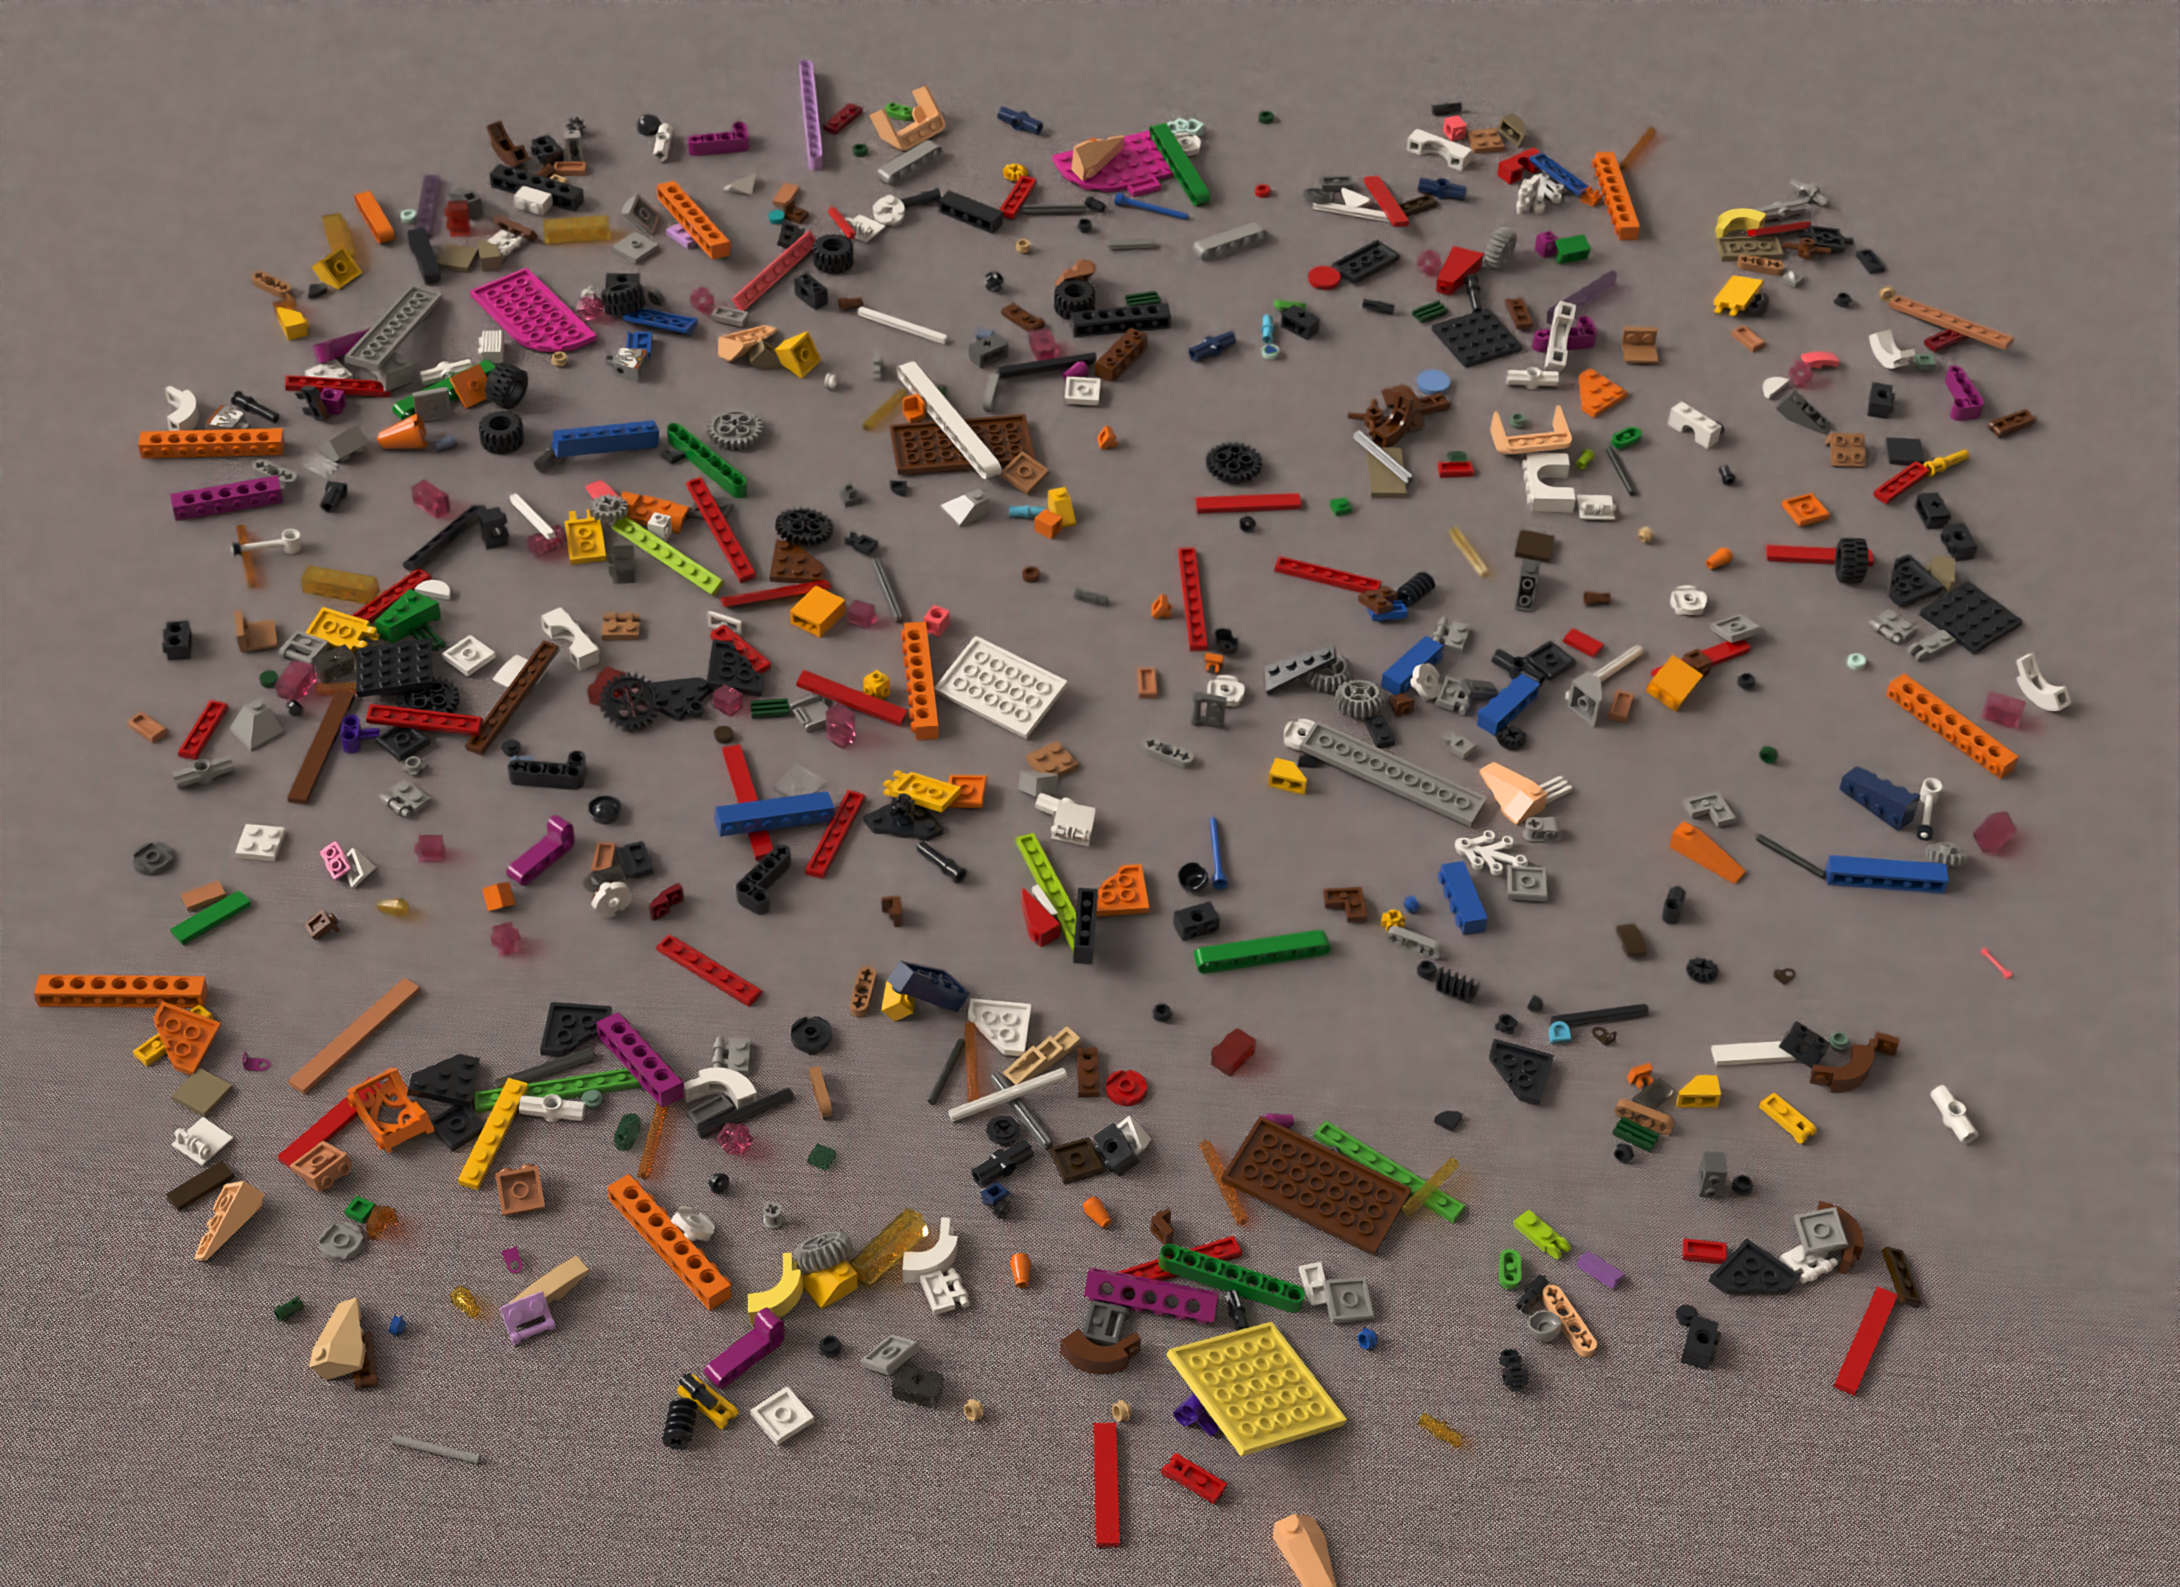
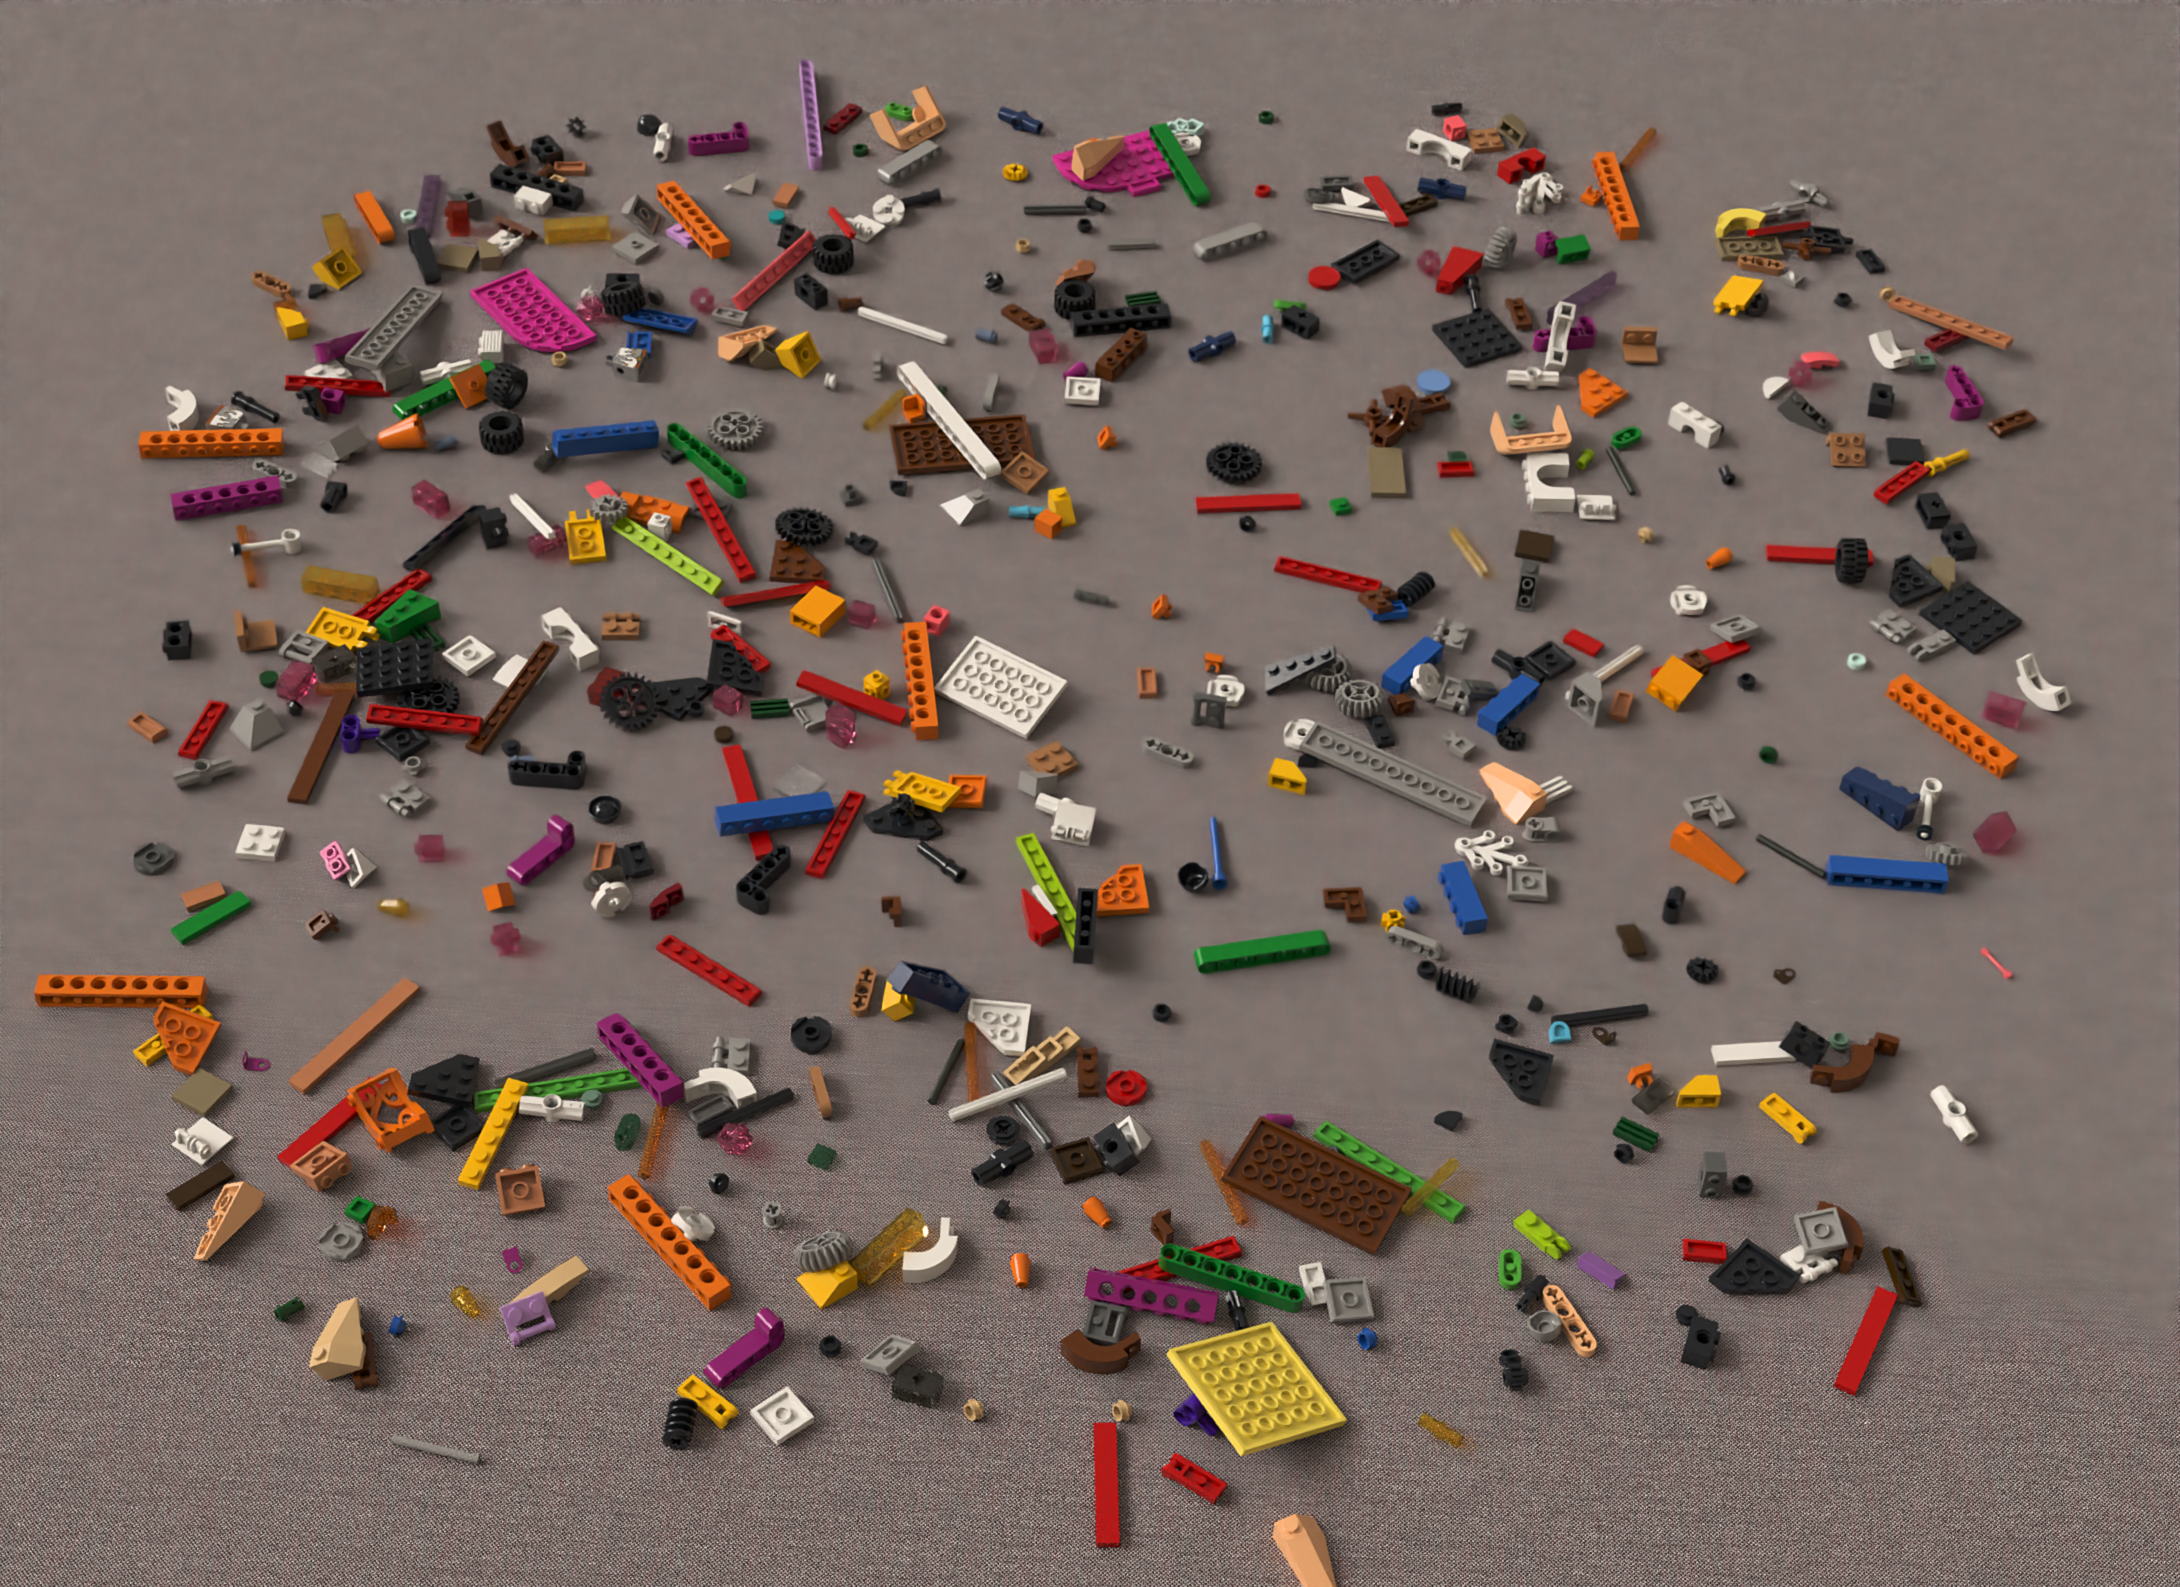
(432, 404): light grey plate -> none
(434, 589): white tile -> none
(570, 1026): black plate -> none
(573, 145): light grey torso -> none
(622, 564): clear smoke brick -> none
(697, 1391): black axle -> none
(783, 1295): light yellow arch -> none
(794, 213): reddish brown bracket -> none
(938, 1293): white plate -> none
(971, 212): black brick -> none
(988, 350): dark grey brick -> none
(994, 1193): dark blue slope -> none
(1018, 196): red plate -> none
(1030, 574): reddish brown tile -> none
(1045, 365): black tile -> none
(1121, 200): blue piece -> none
(1192, 599): red tile -> none
(1196, 921): black brick -> none
(1224, 642): black hair -> none
(1233, 1051): clear red brick -> none
(1270, 352): tile -> none
(1378, 306): black axle -> none
(1381, 455): axle -> none
(1429, 311): dark green tile -> none
(1559, 174): blue slope -> none
(1592, 597): reddish brown pin -> none
(1633, 1111): medium nougat beam -> none
(1748, 338): nougat tile -> none
(1805, 509): orange plate -> none

